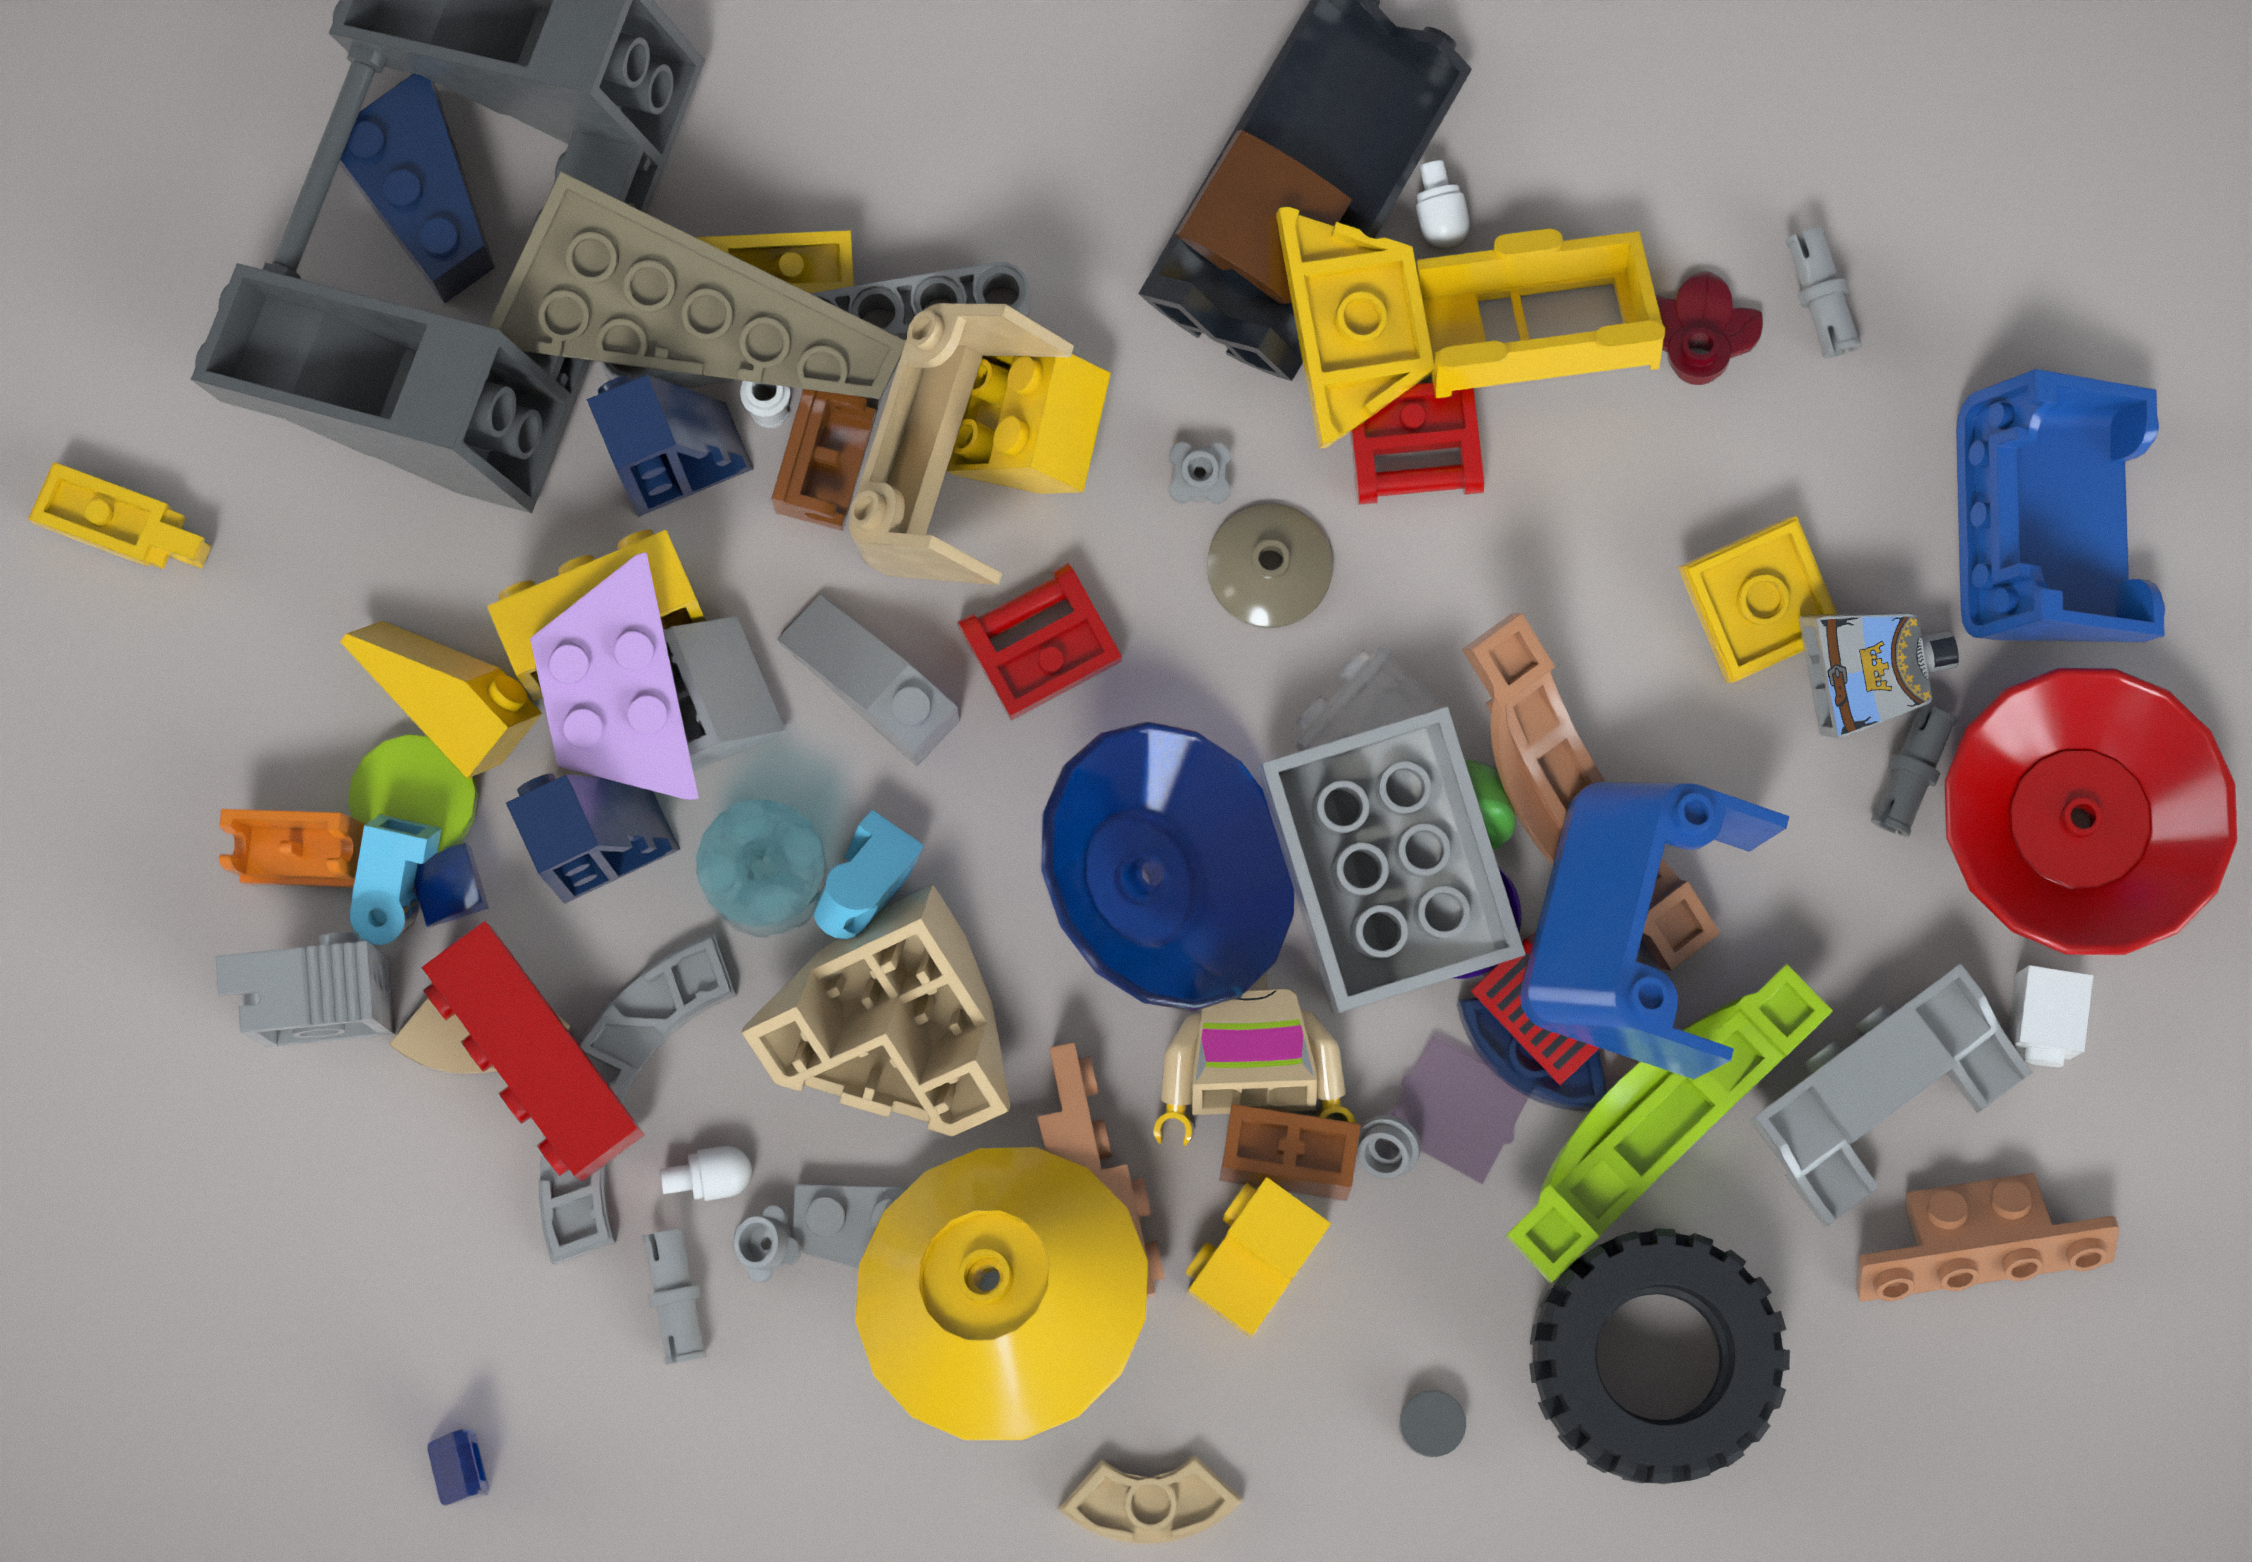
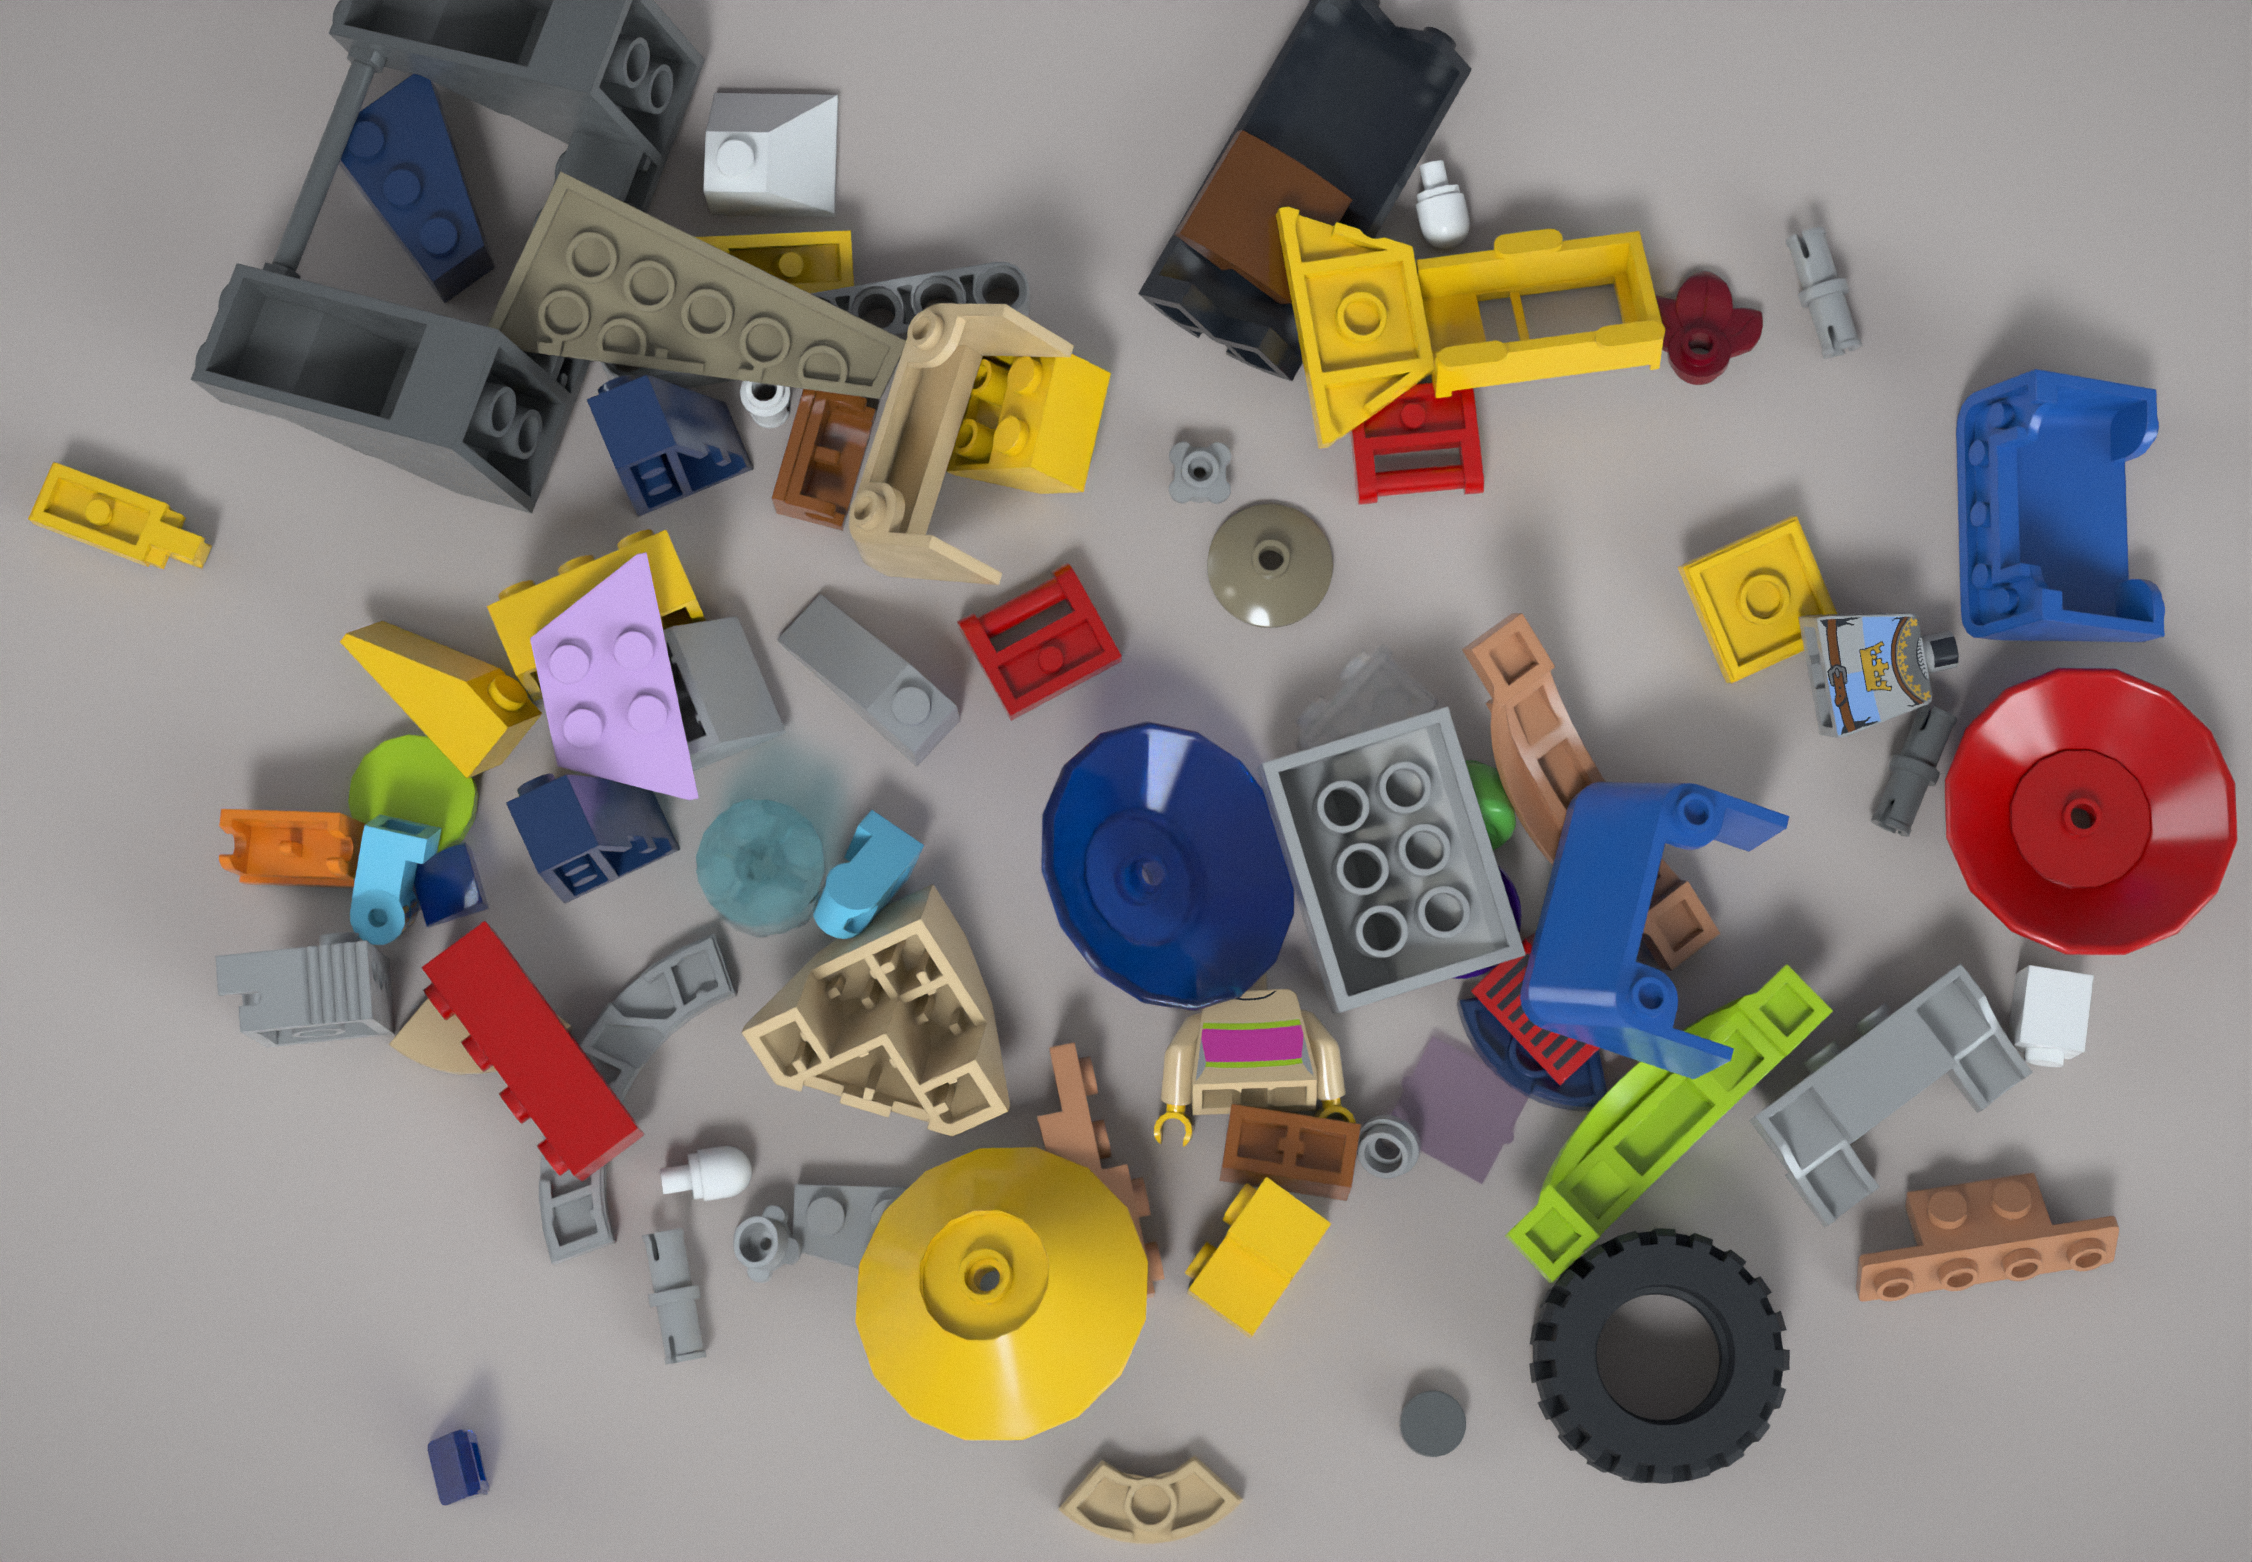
(771, 154): none -> white slope

